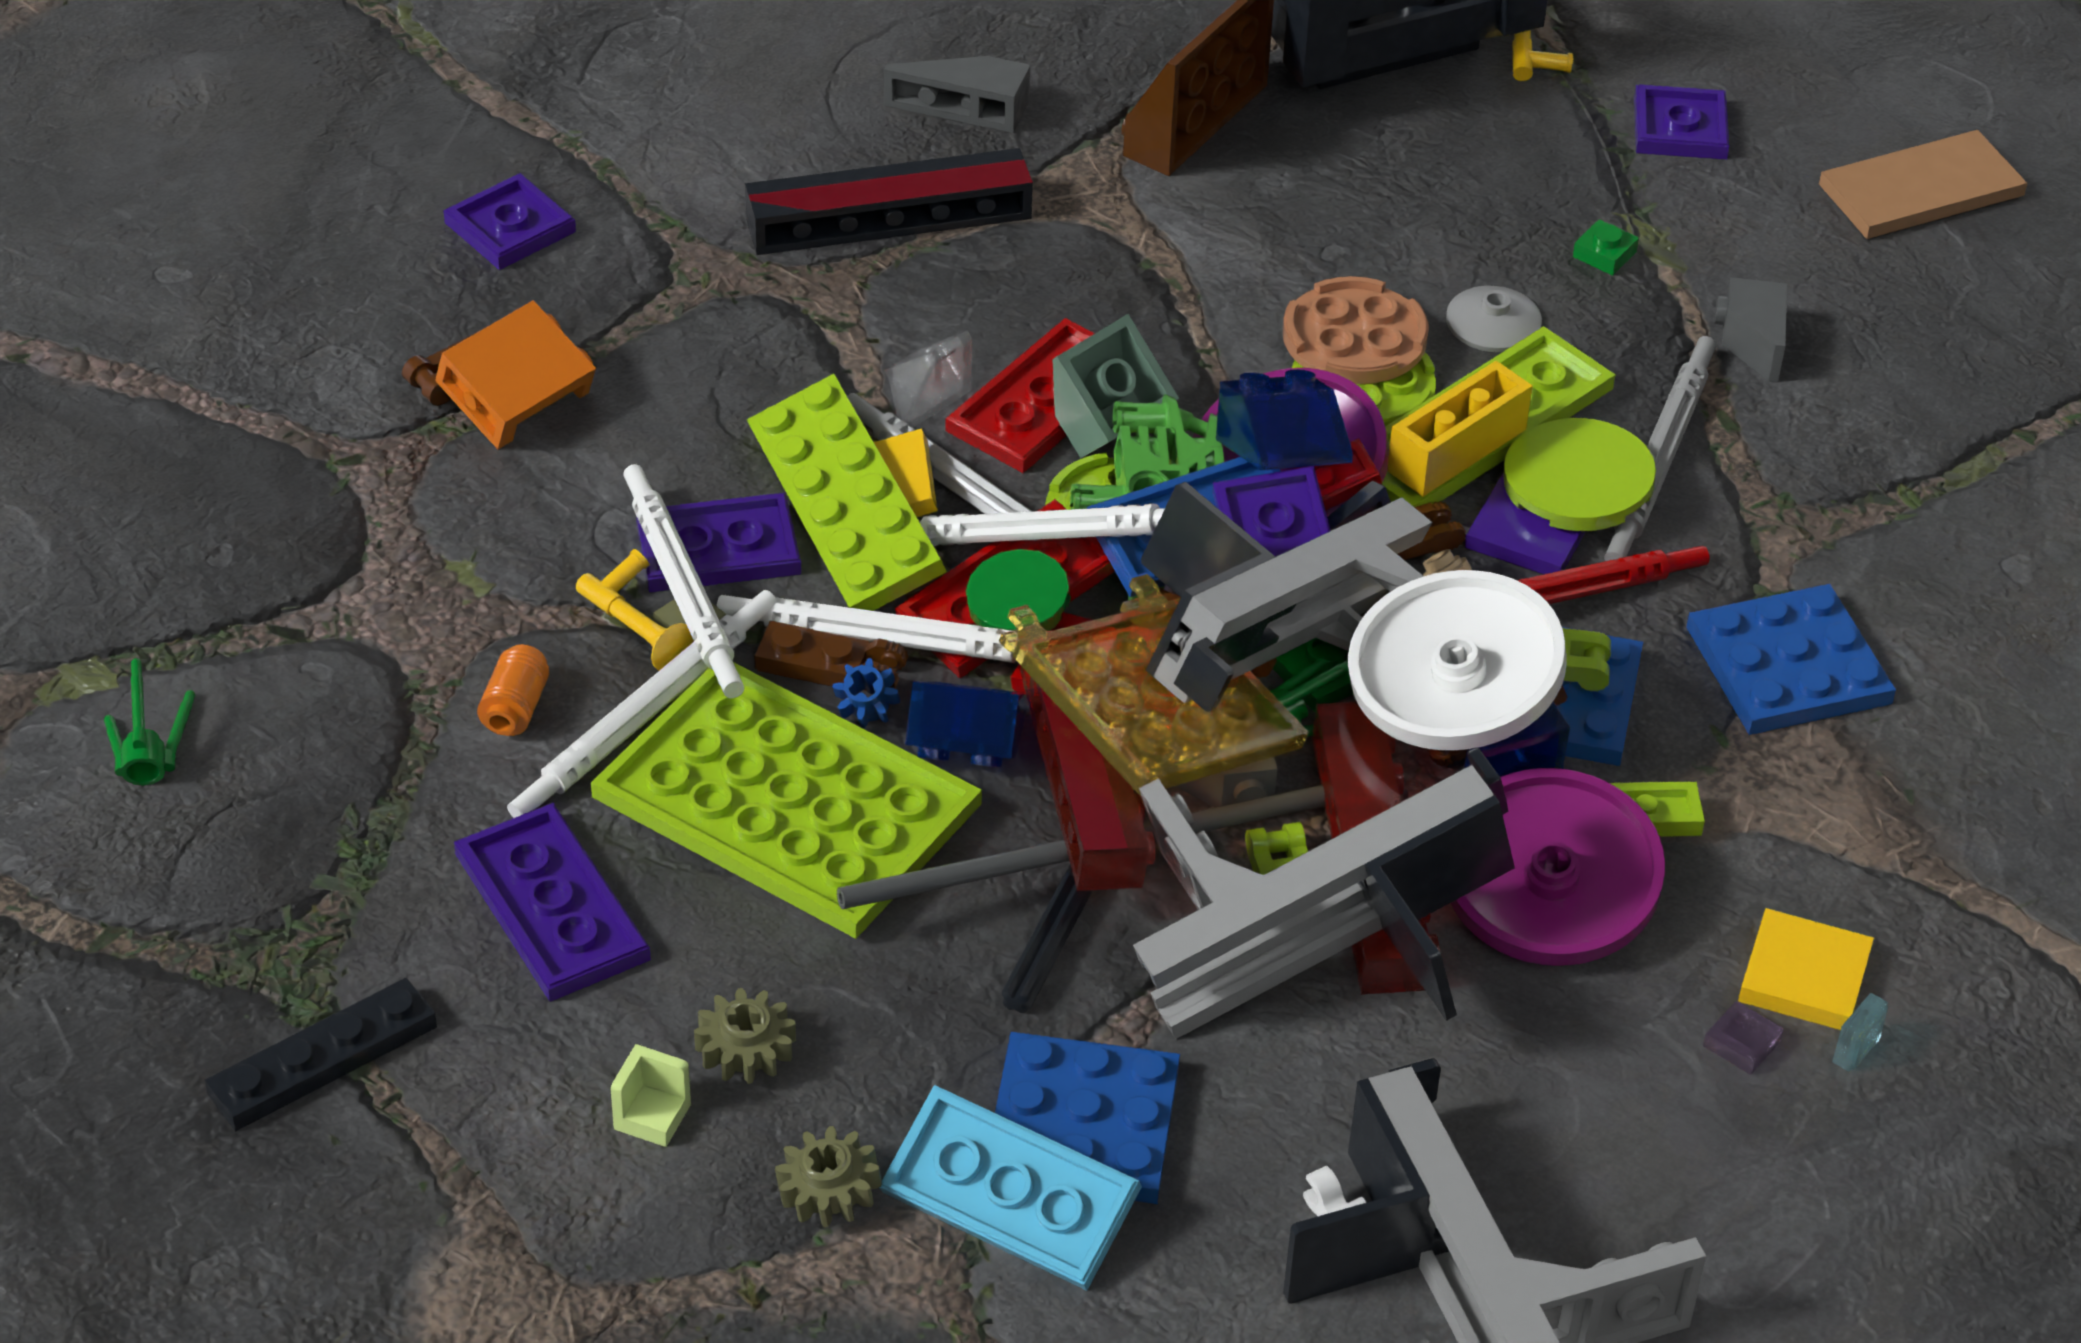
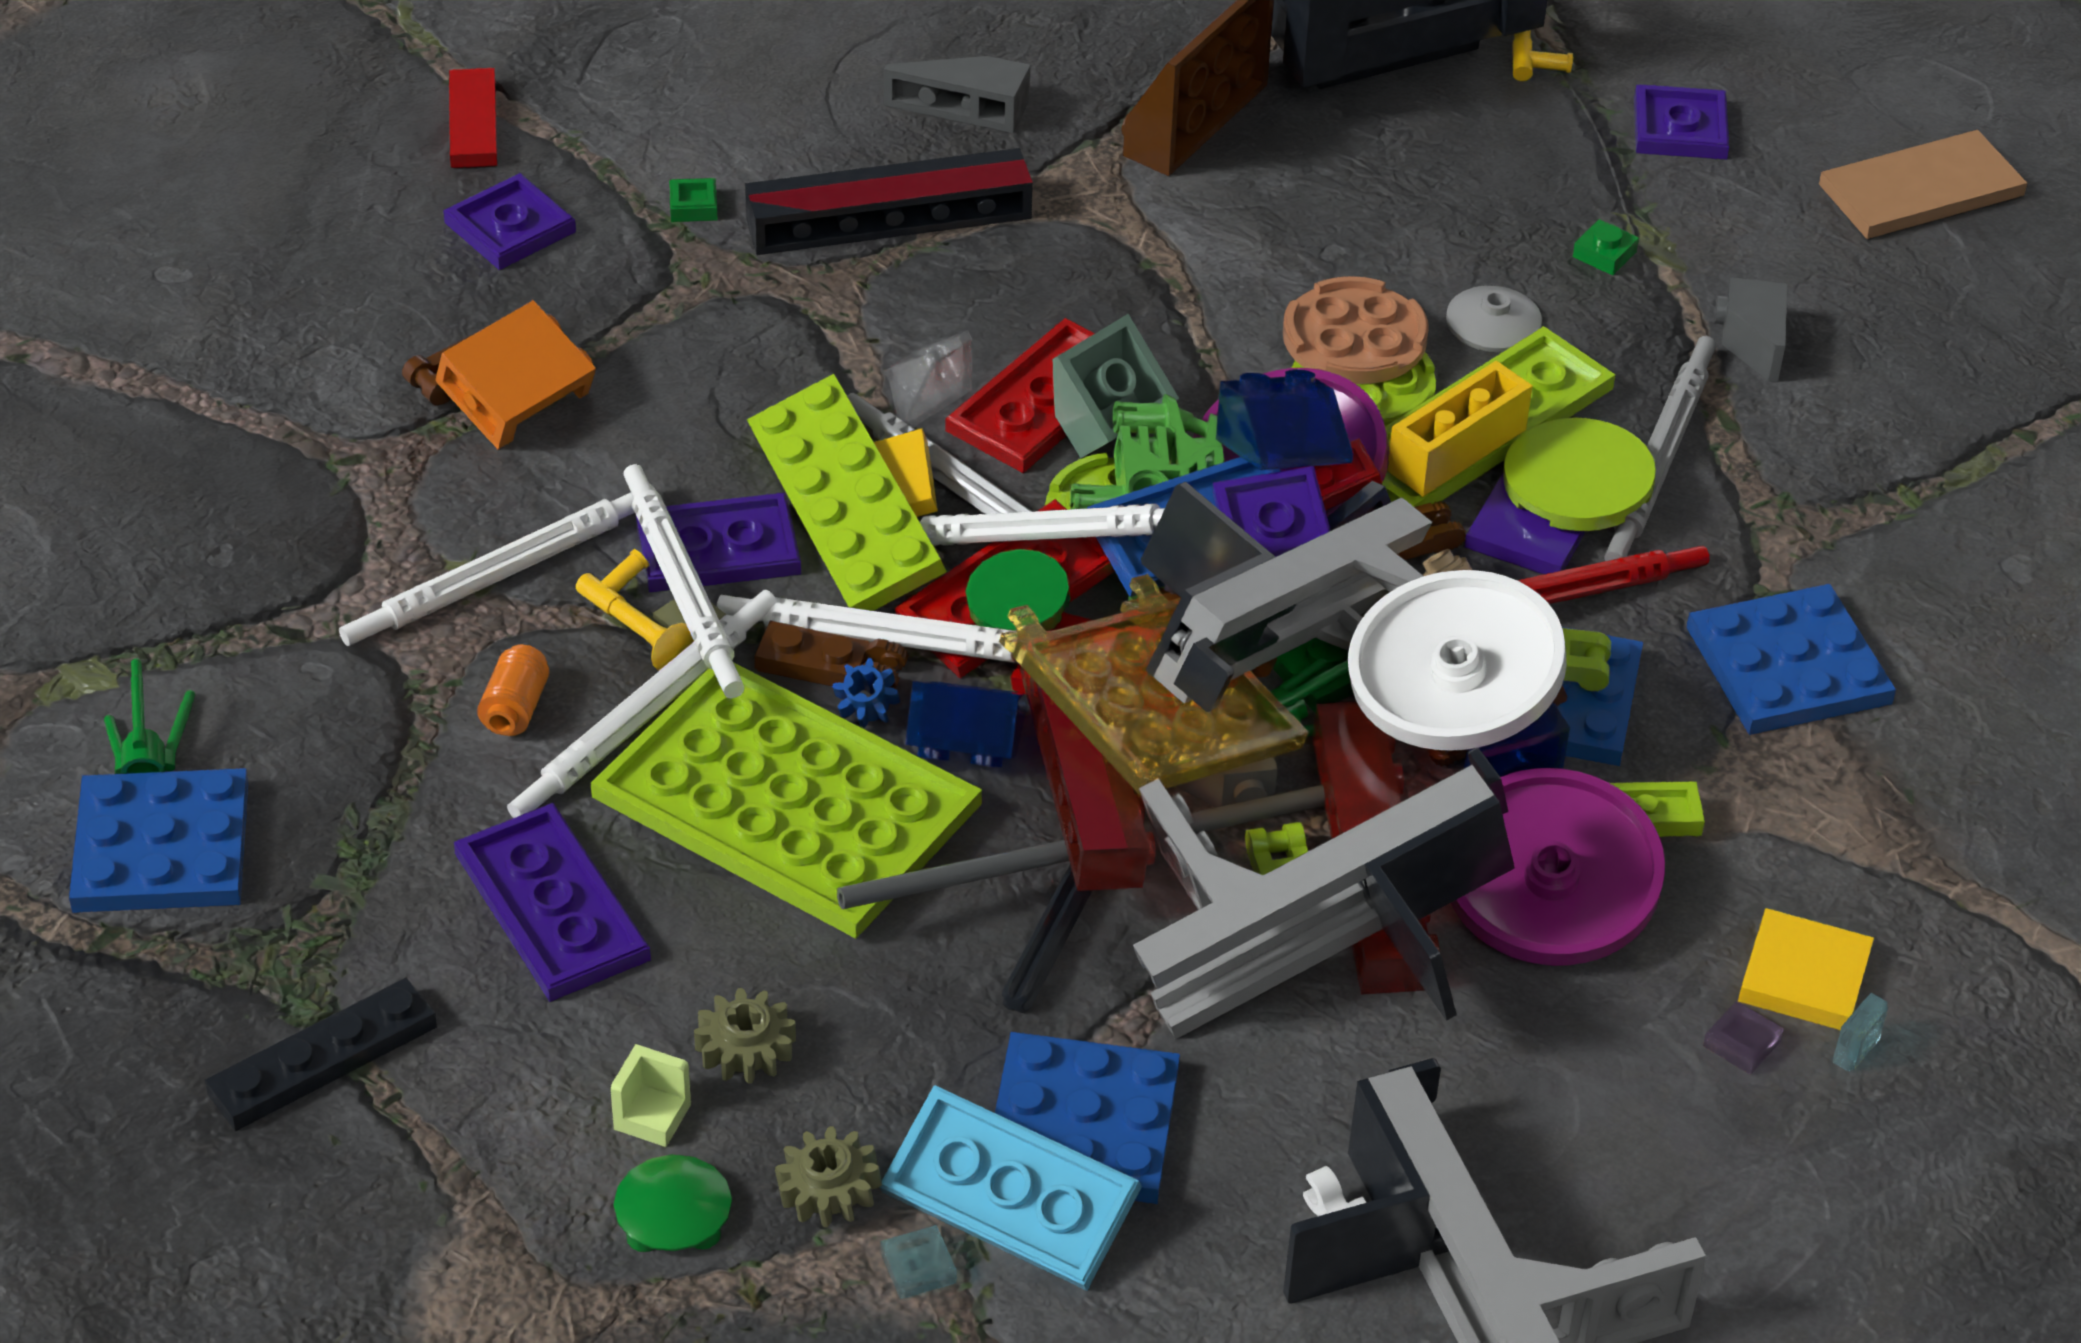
(159, 840): none -> blue plate
(472, 117): none -> red tile
(490, 568): none -> white axle
(672, 1204): none -> green dish
(693, 200): none -> green tile
(918, 1262): none -> clear light blue tile

